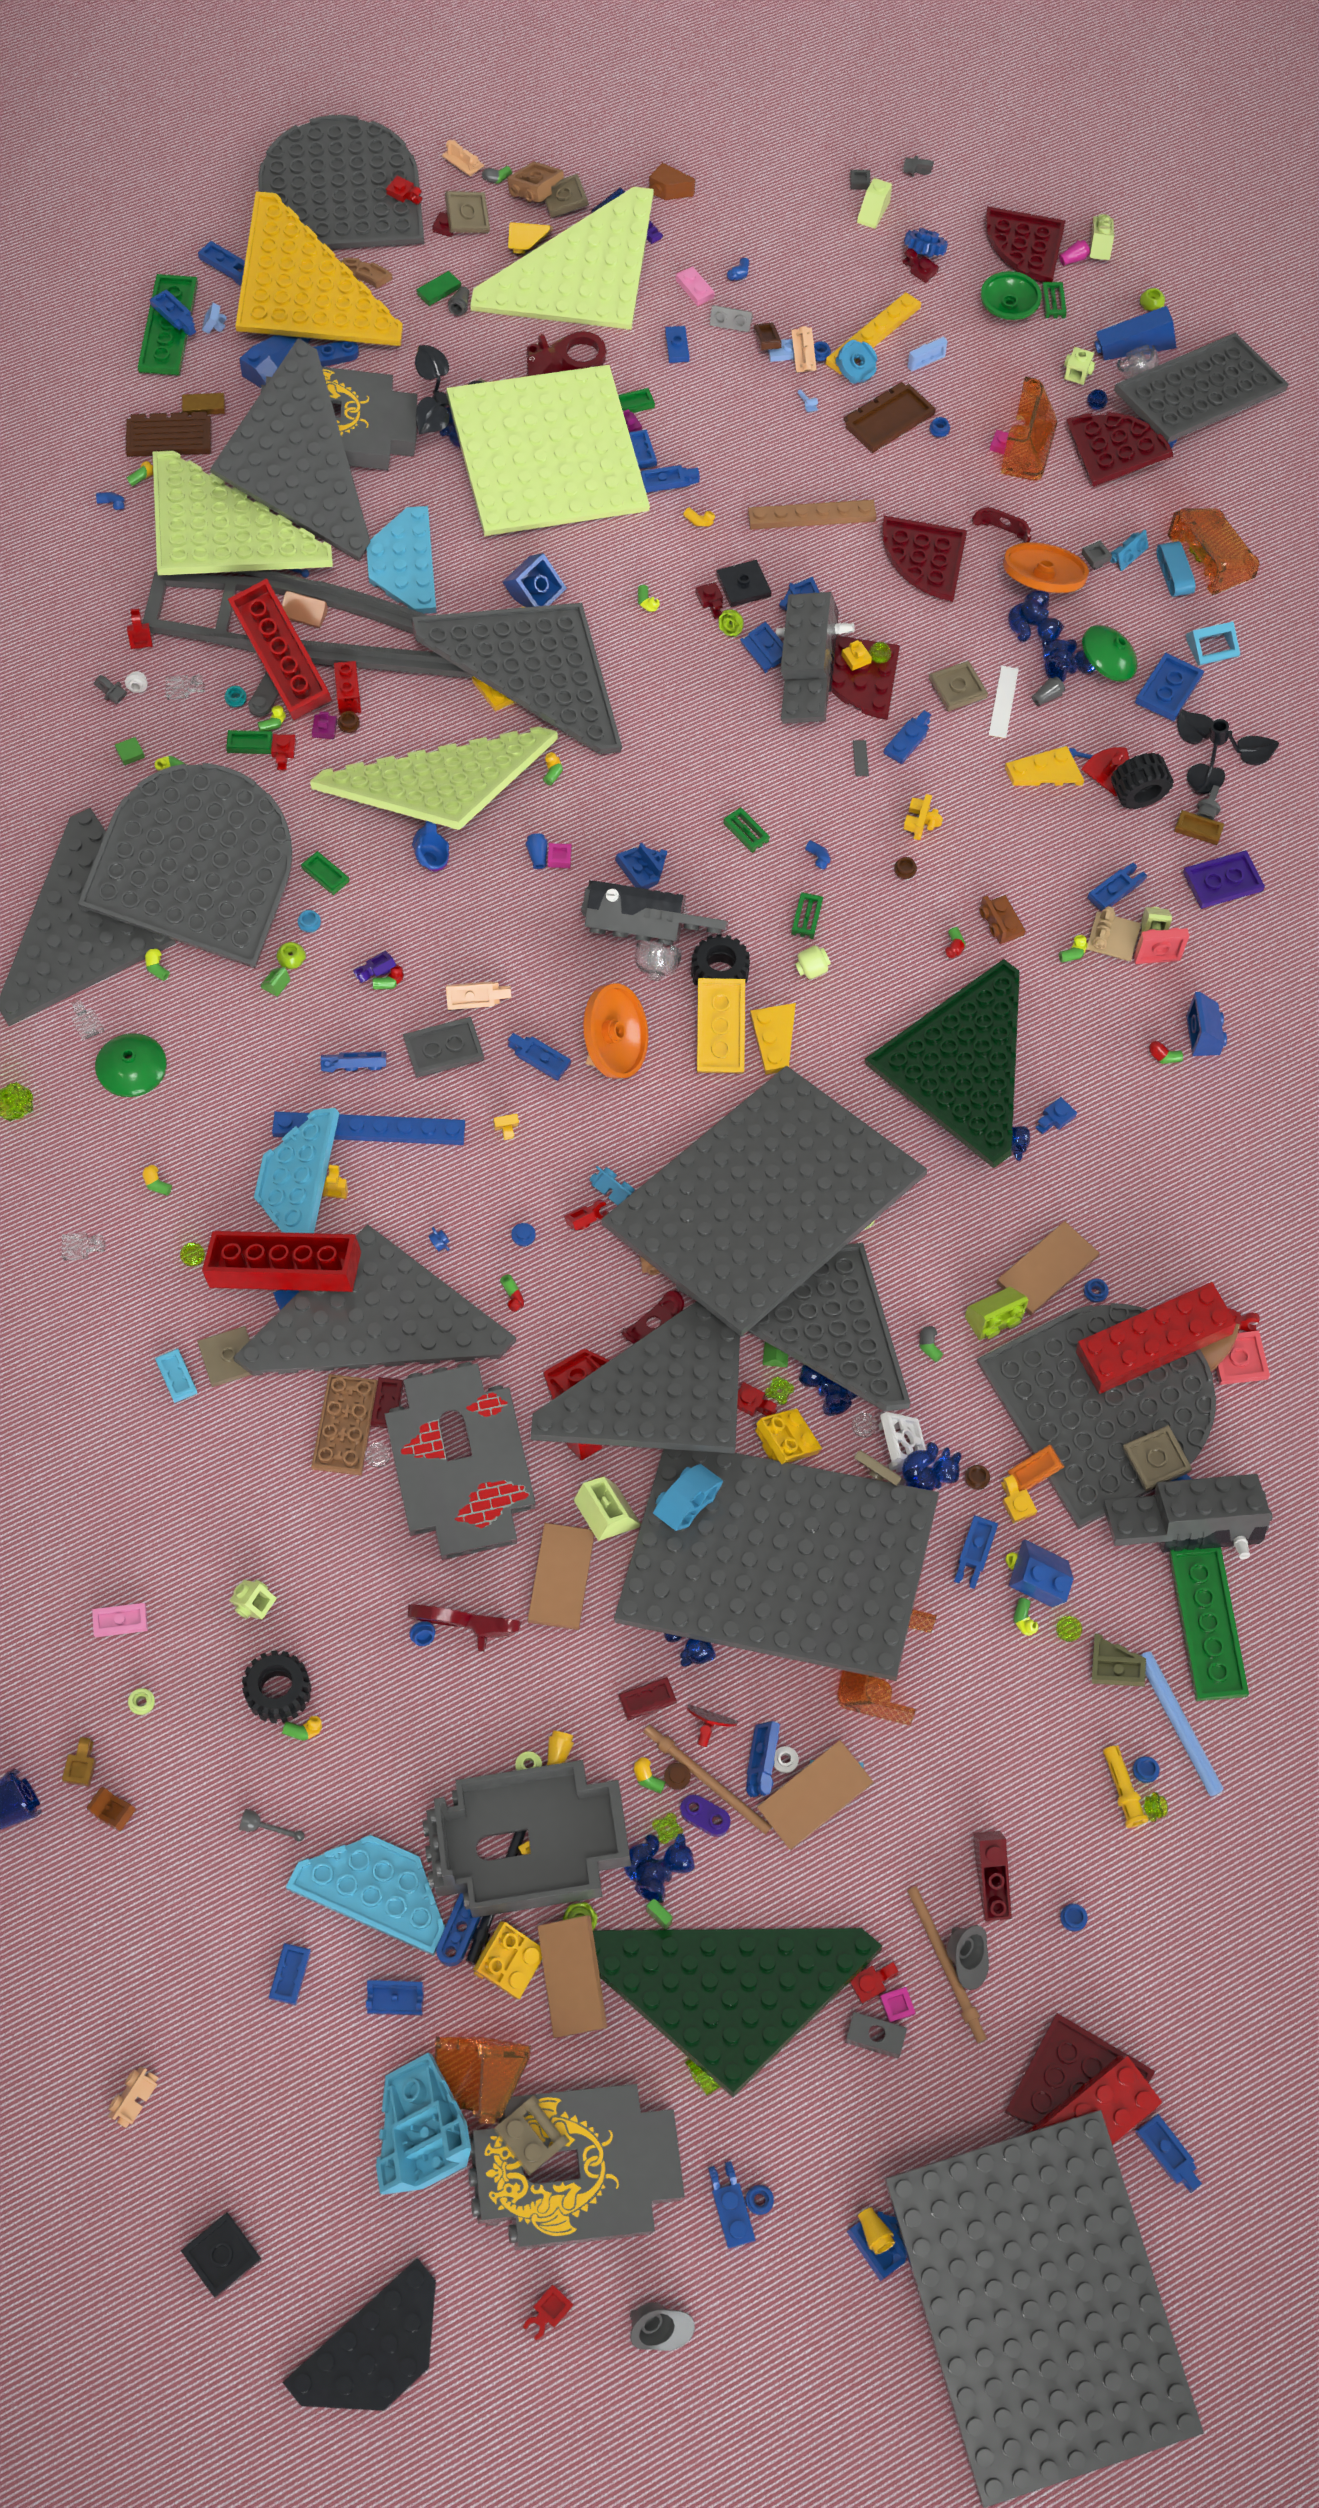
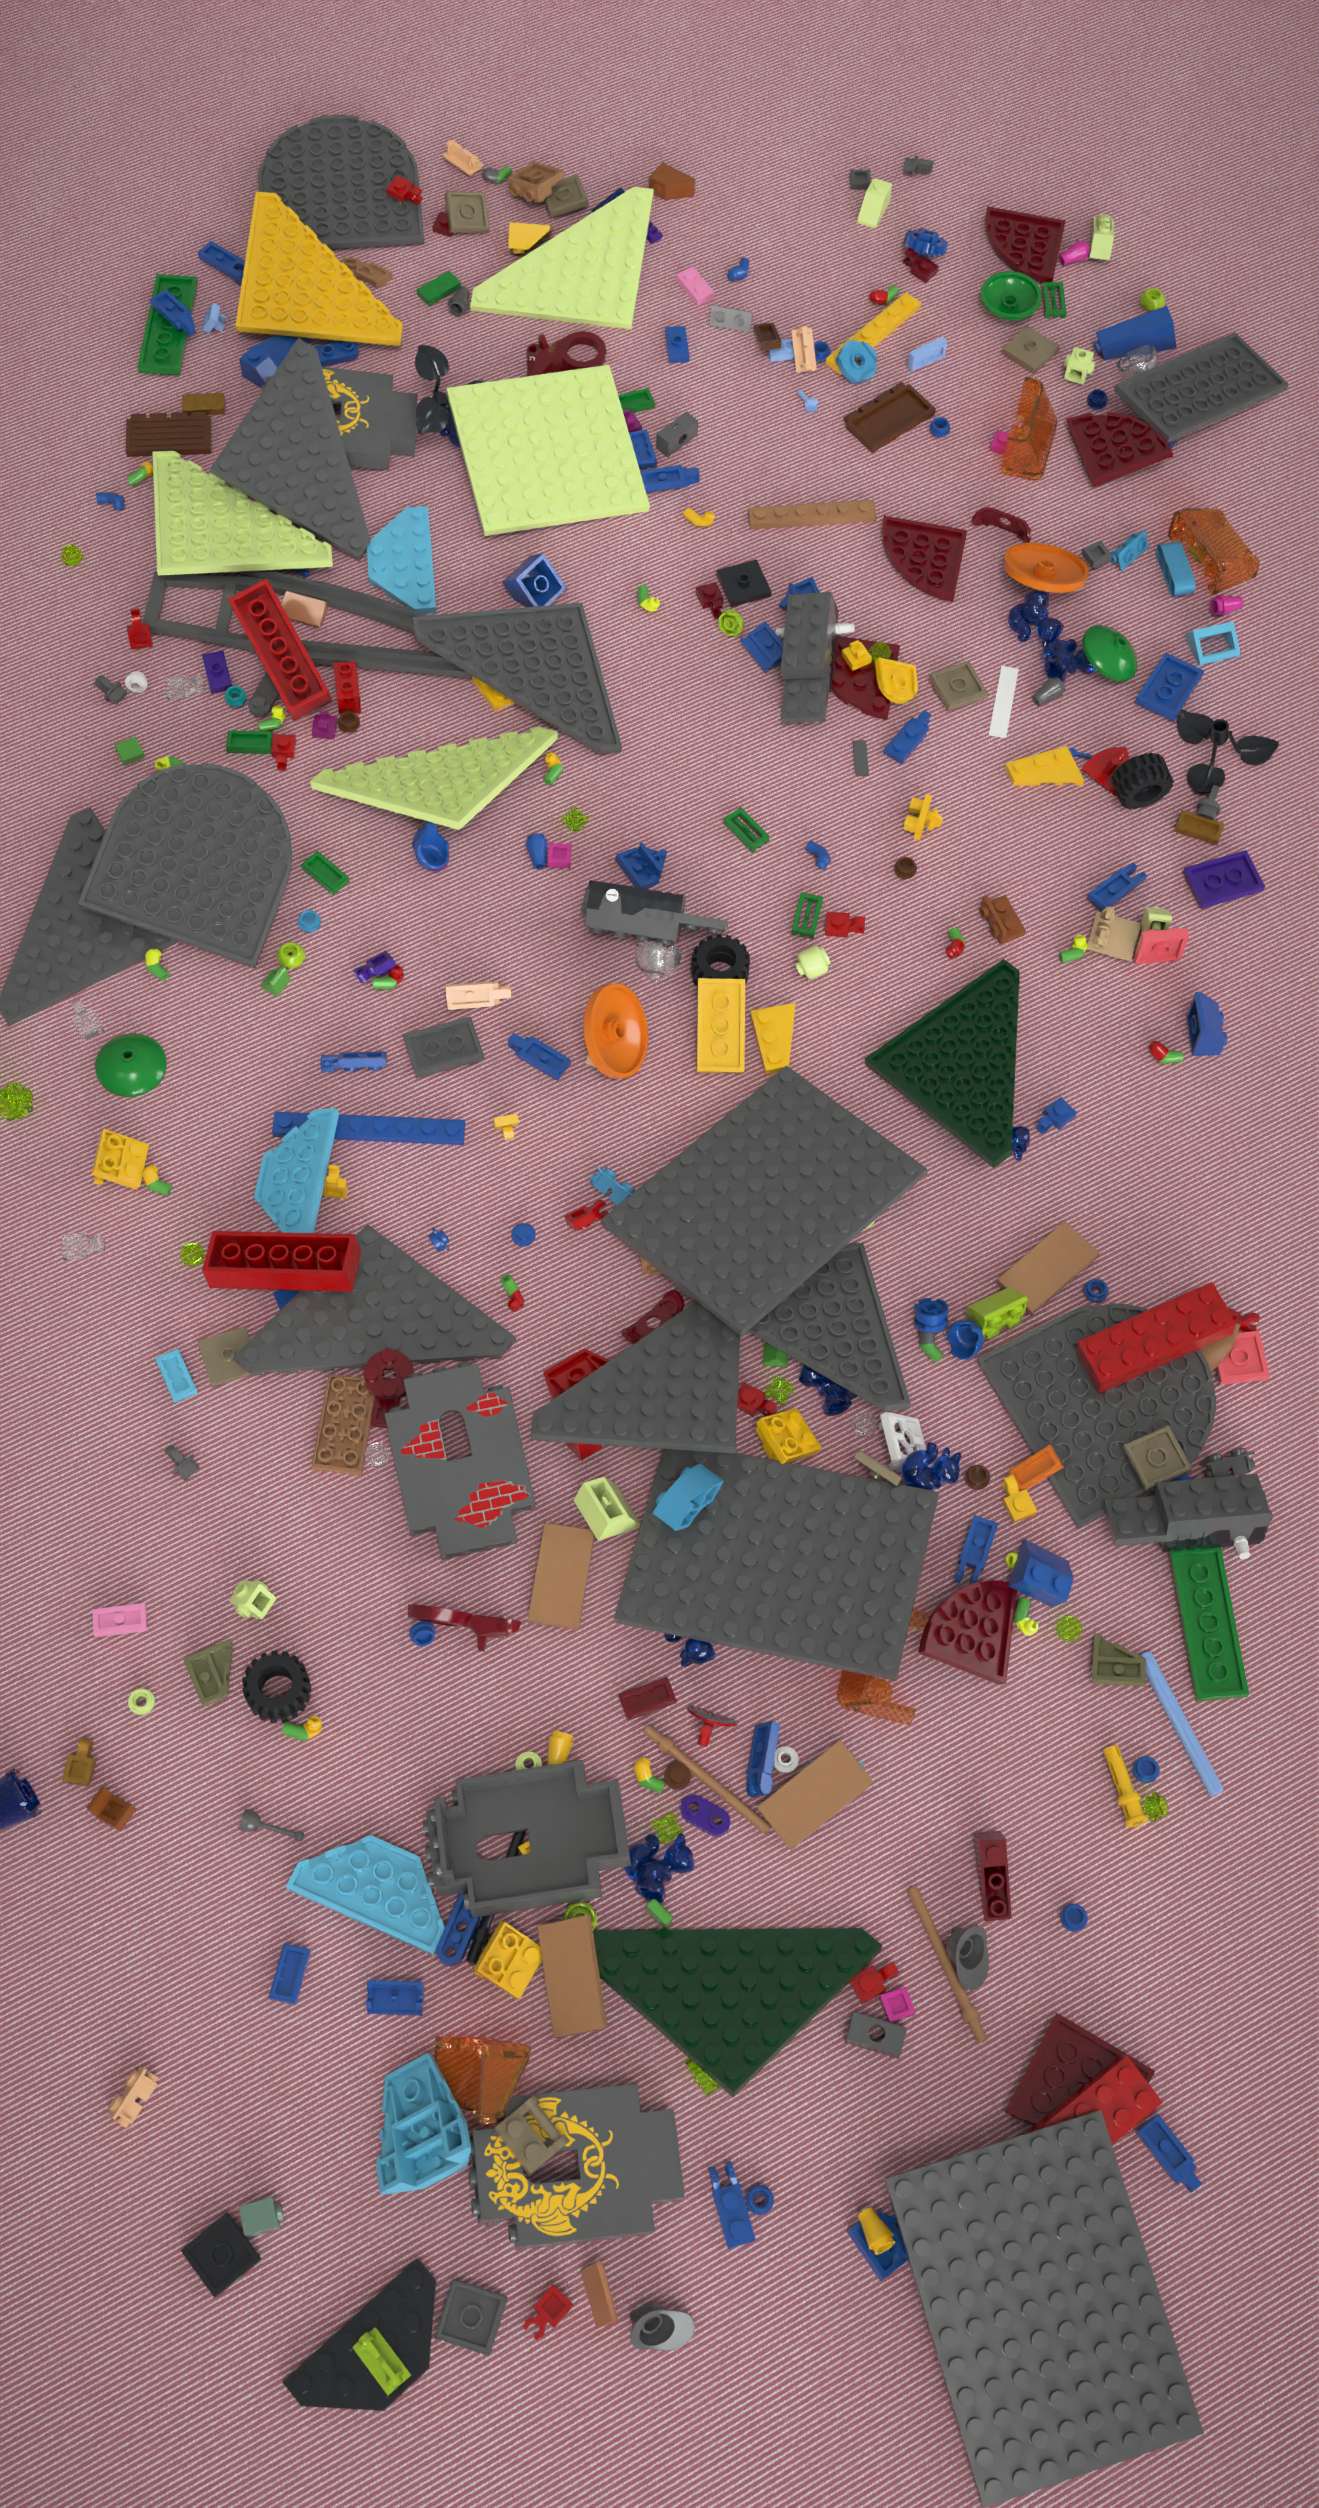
(71, 555): none -> clear neon green plate
(119, 1159): none -> yellow plate
(185, 1467): none -> dark grey piece
(211, 1672): none -> olive wing
(217, 671): none -> dark purple plate
(261, 2217): none -> sand green brick
(380, 1362): none -> dark red plate
(381, 2361): none -> lime hinge
(471, 2317): none -> dark grey plate
(575, 825): none -> clear neon green plate
(599, 2295): none -> nougat slope
(672, 439): none -> dark grey piece
(839, 924): none -> red plate
(883, 297): none -> red arm
(896, 680): none -> yellow tile
(931, 1315): none -> blue wheel
(965, 1339): none -> blue hair
(973, 1630): none -> dark red plate
(1030, 349): none -> dark tan plate
(1222, 605): none -> dark pink cone
(1238, 1461): none -> dark grey hinge

